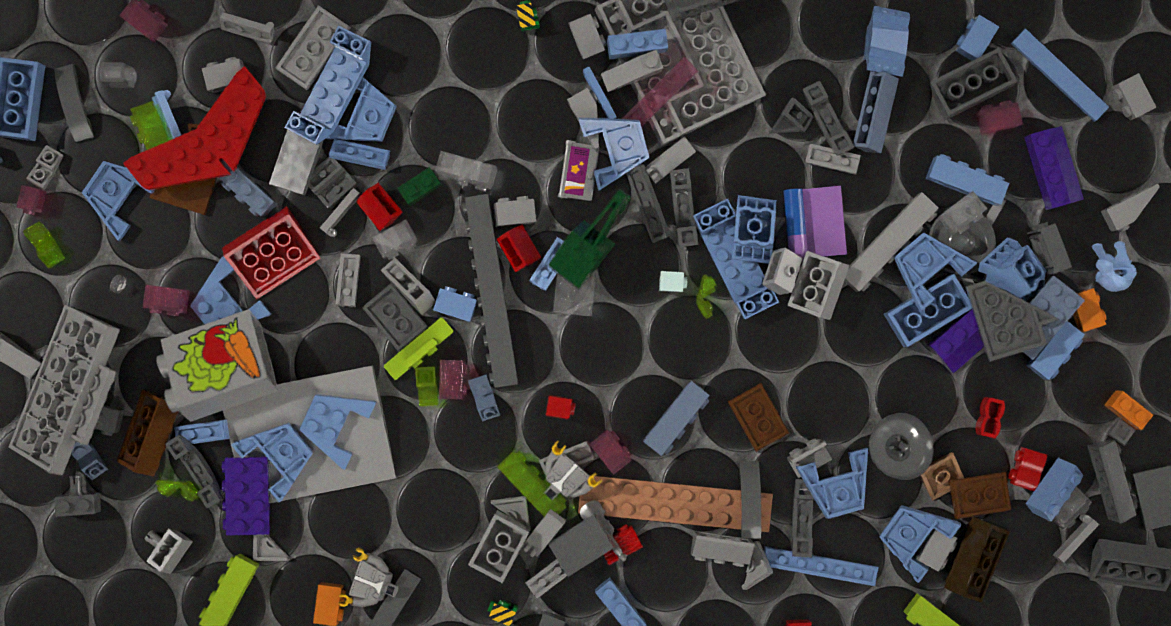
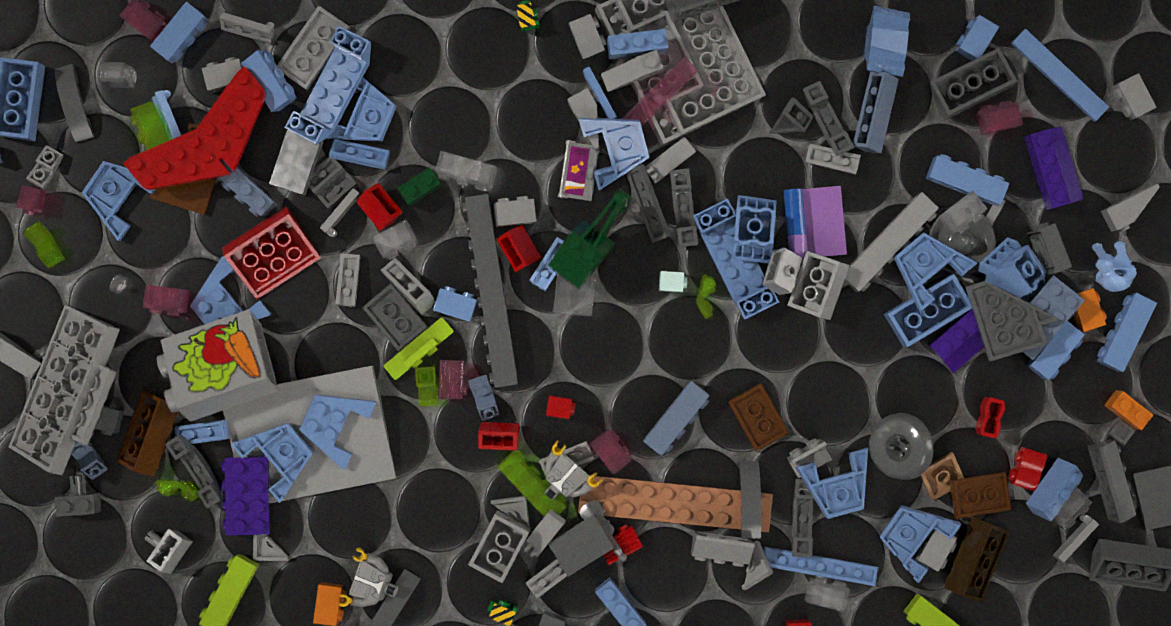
(179, 33): none -> medium blue brick
(271, 78): none -> medium blue brick
(499, 436): none -> red brick
(827, 594): none -> clear brick
(1126, 332): none -> medium blue brick

